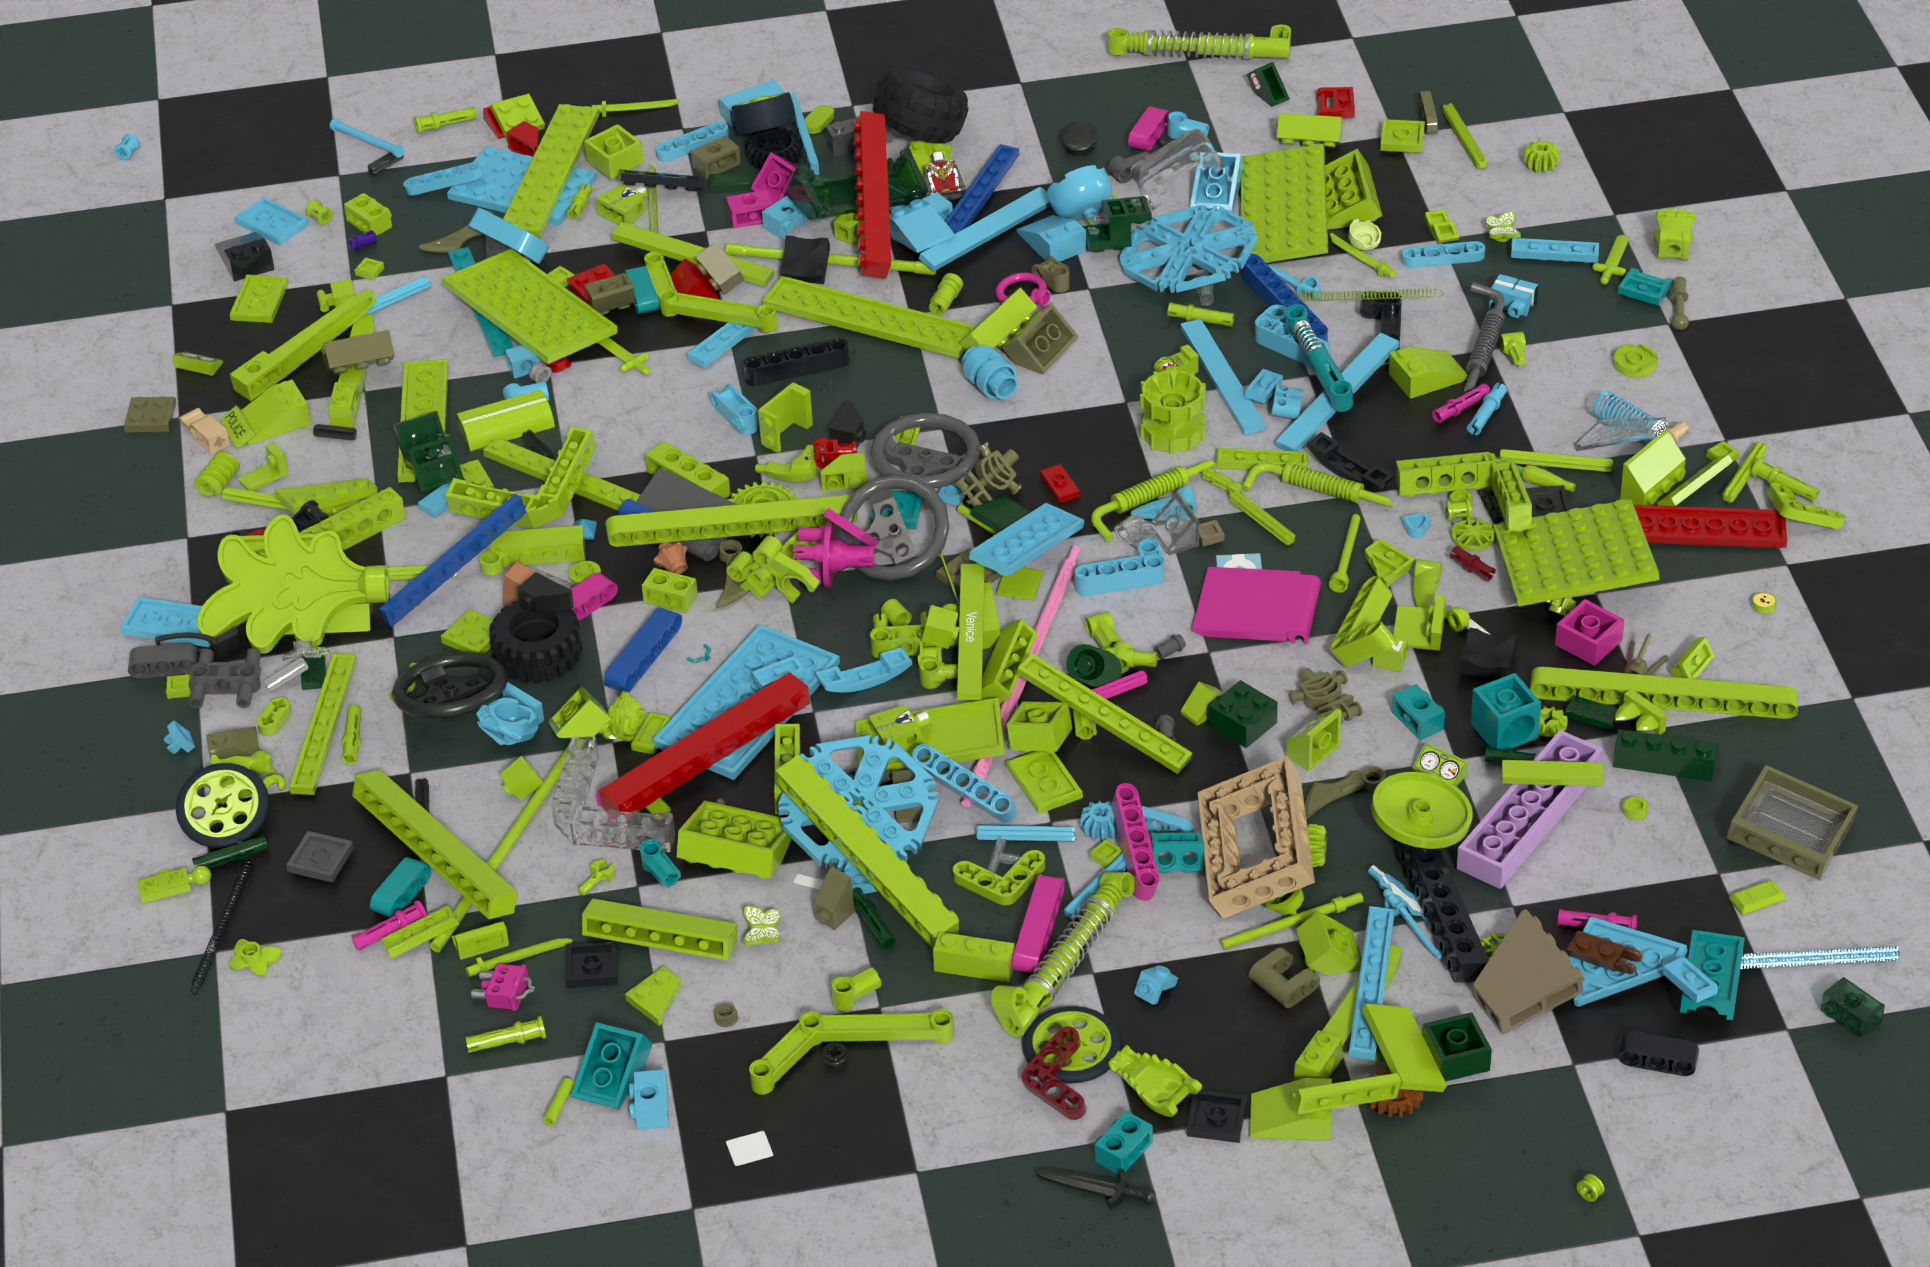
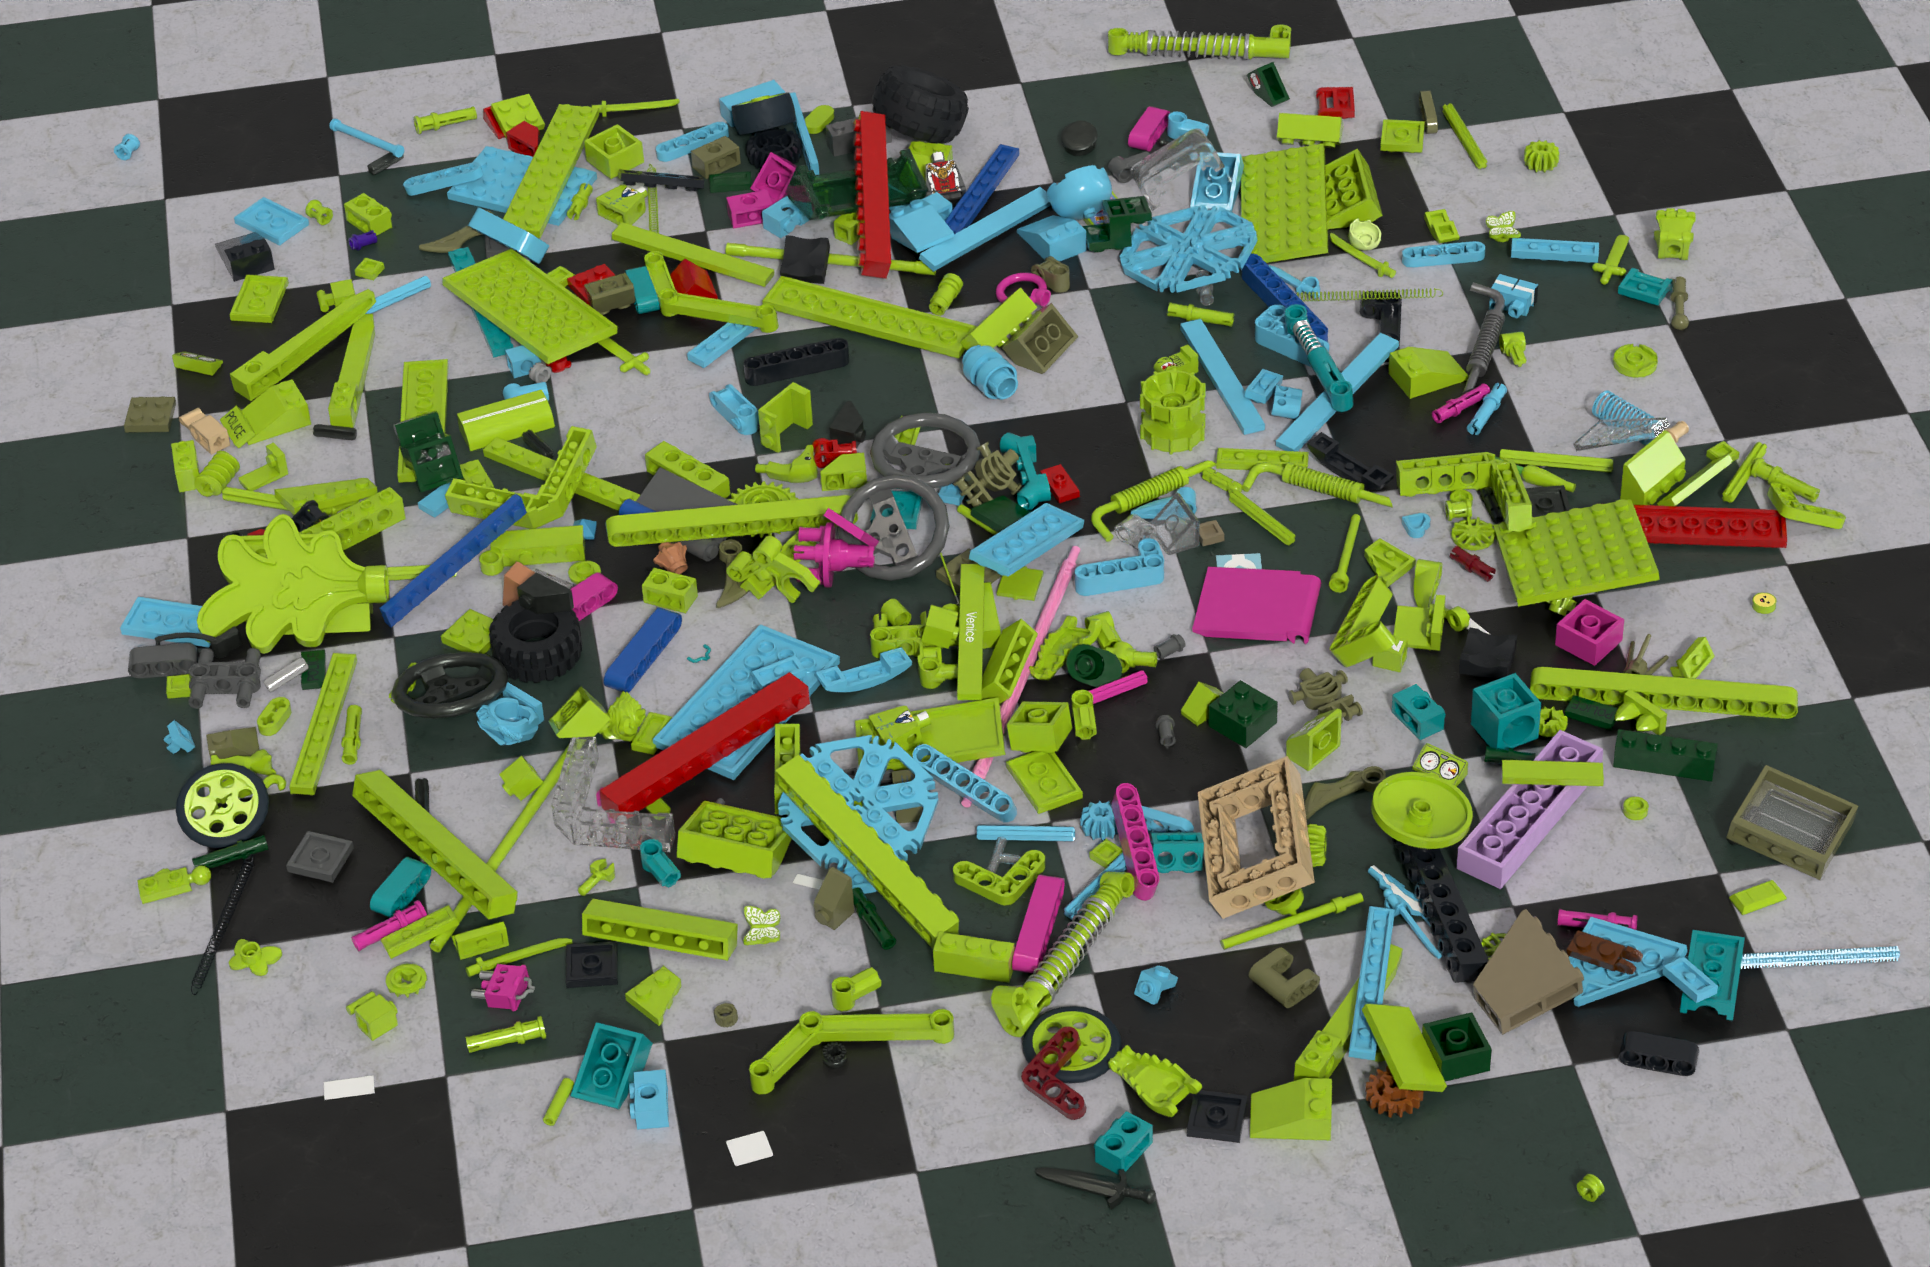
(185, 464): none -> lime brick
(304, 648): clear animal -> none
(349, 1087): none -> white sticker
(358, 352): olive slope -> none
(374, 1014): none -> lime brick
(408, 972): none -> lime gear
(719, 268): brick -> none
(1036, 486): none -> teal plate
(1059, 643): none -> lime animal
(1104, 713): lime plate -> none
(1328, 945): lime slope -> none
(1346, 1093): lime hinge -> none
(1852, 1007): clear green brick -> none

